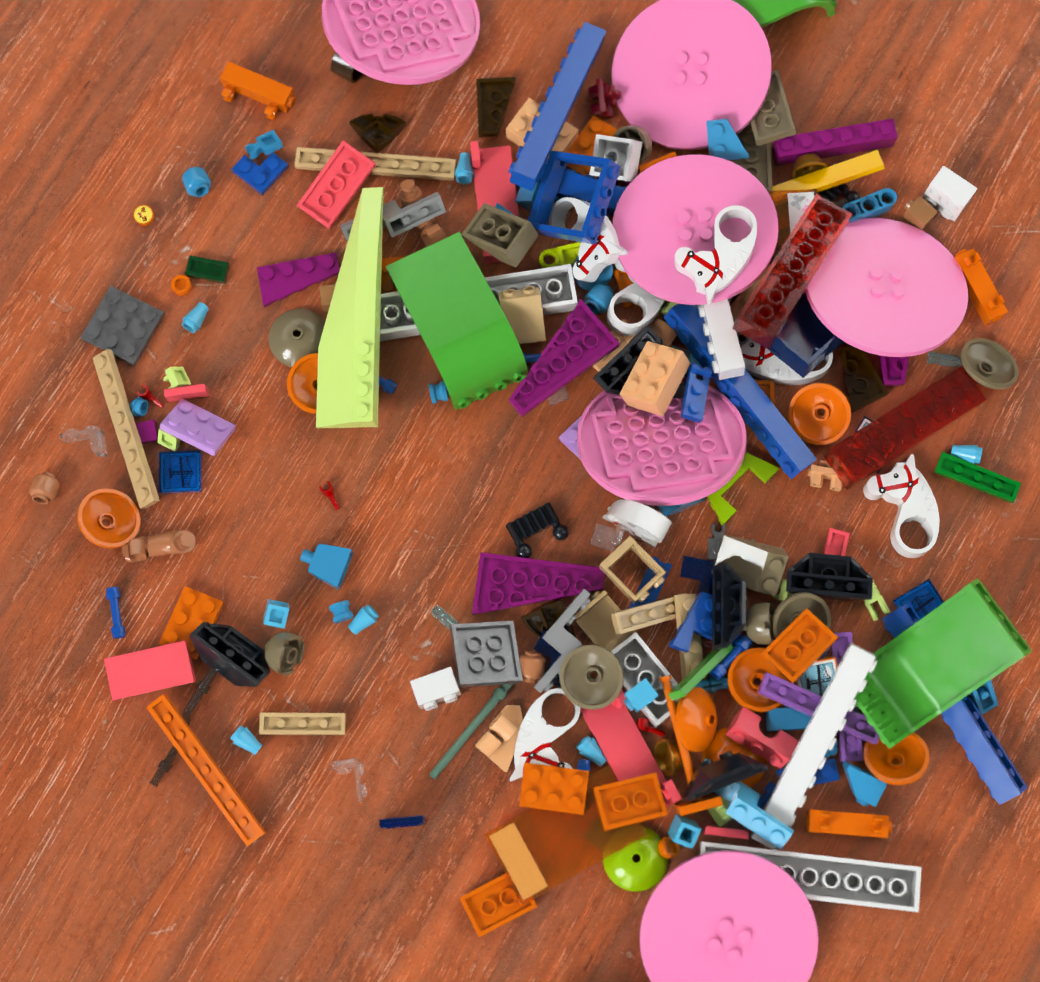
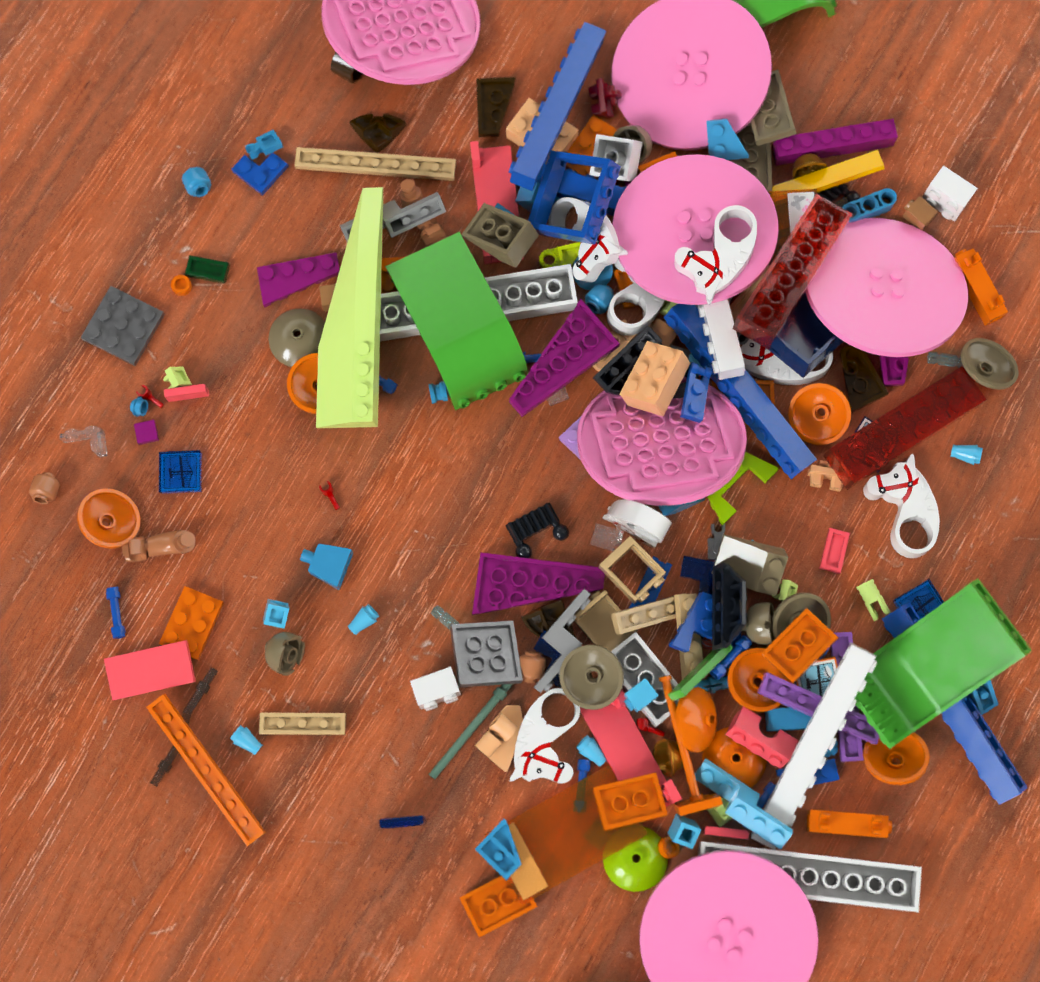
(126, 429): tan plate -> none
(143, 215): tile -> none
(168, 440): yellowish green tile -> none
(193, 320): medium azure cone -> none
(197, 427): lavender plate -> none
(230, 654): black wedge -> none
(256, 87): orange brick -> none
(336, 184): coral tile -> none
(341, 611): dark azure wheel -> none
(345, 767): clear bracket -> none
(464, 169): medium azure cone -> none
(500, 850): none -> dark azure wing
(524, 313): tan panel -> none
(553, 788): orange plate -> none
(721, 773): black wedge -> none
(830, 578): black wedge -> none
(863, 784): dark azure slope -> none
(977, 477): green plate -> none

